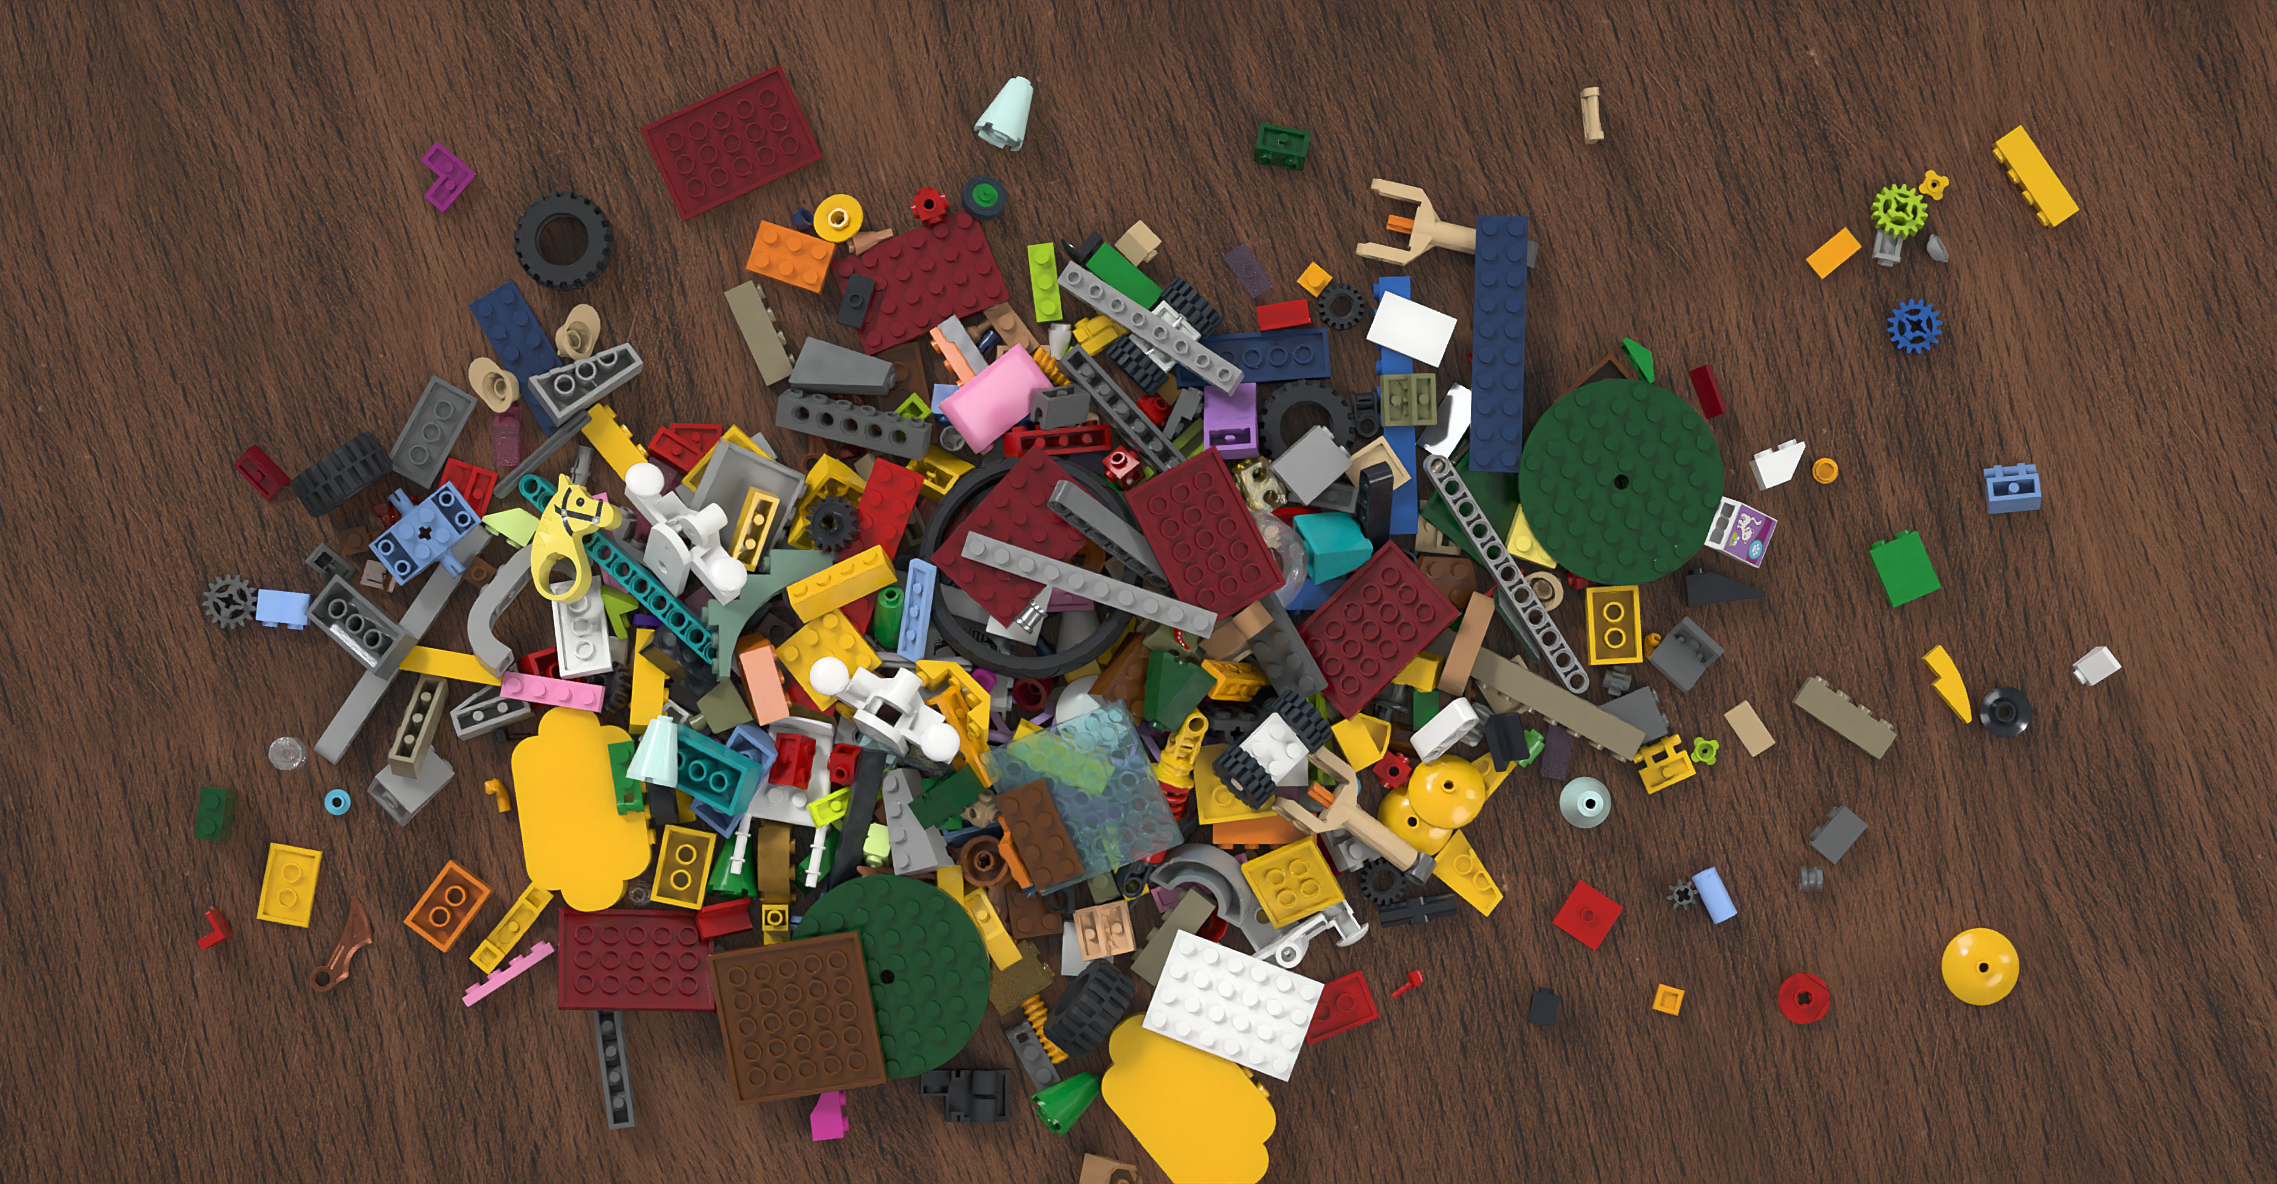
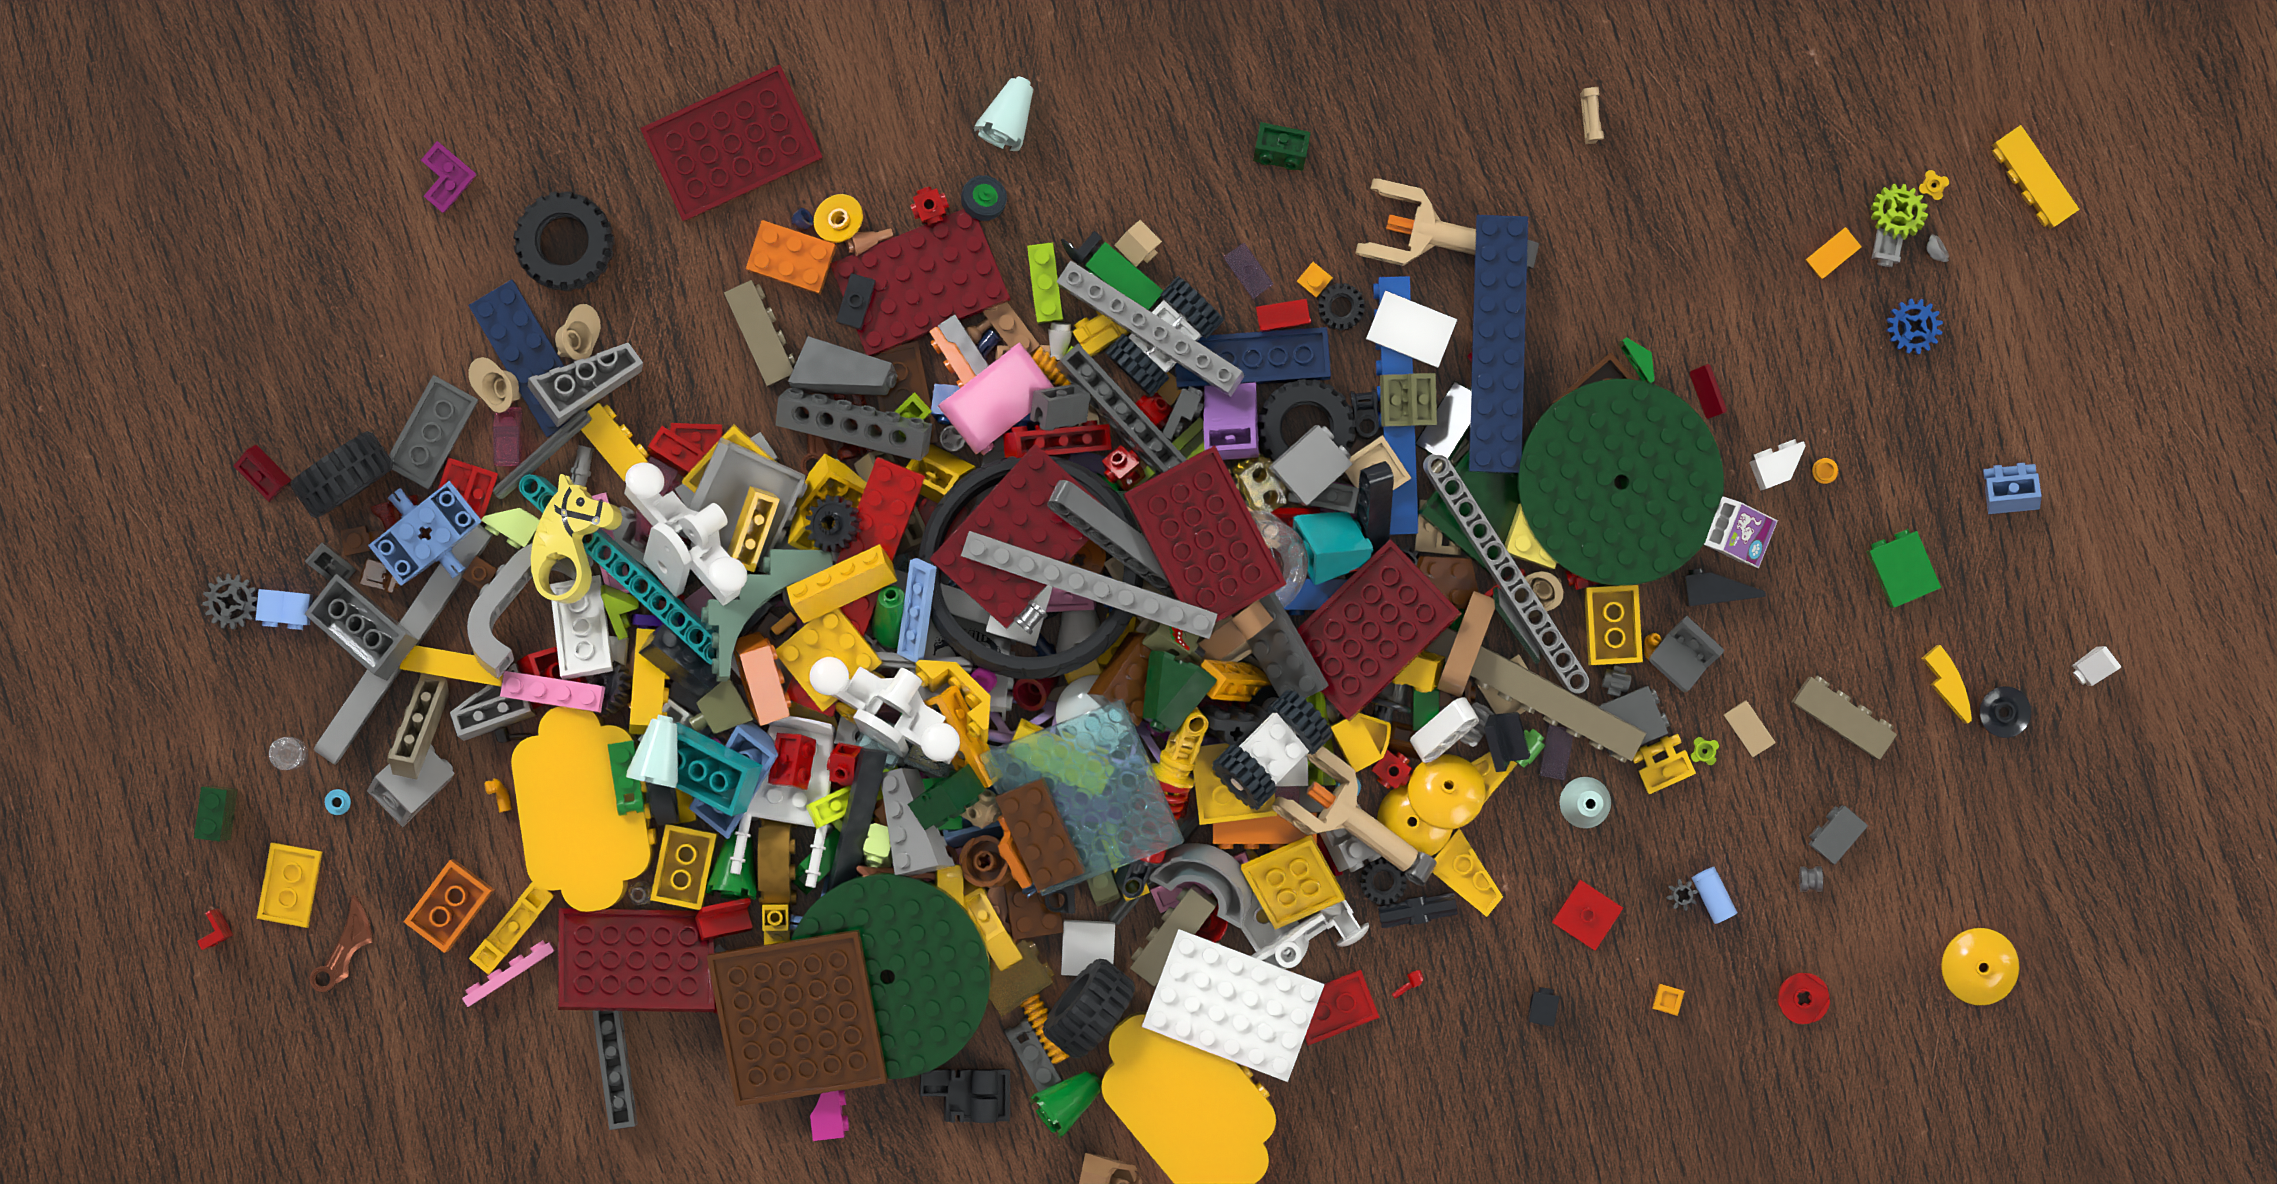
(786, 622): none -> light orange tile
(1104, 930): light nougat slope -> none

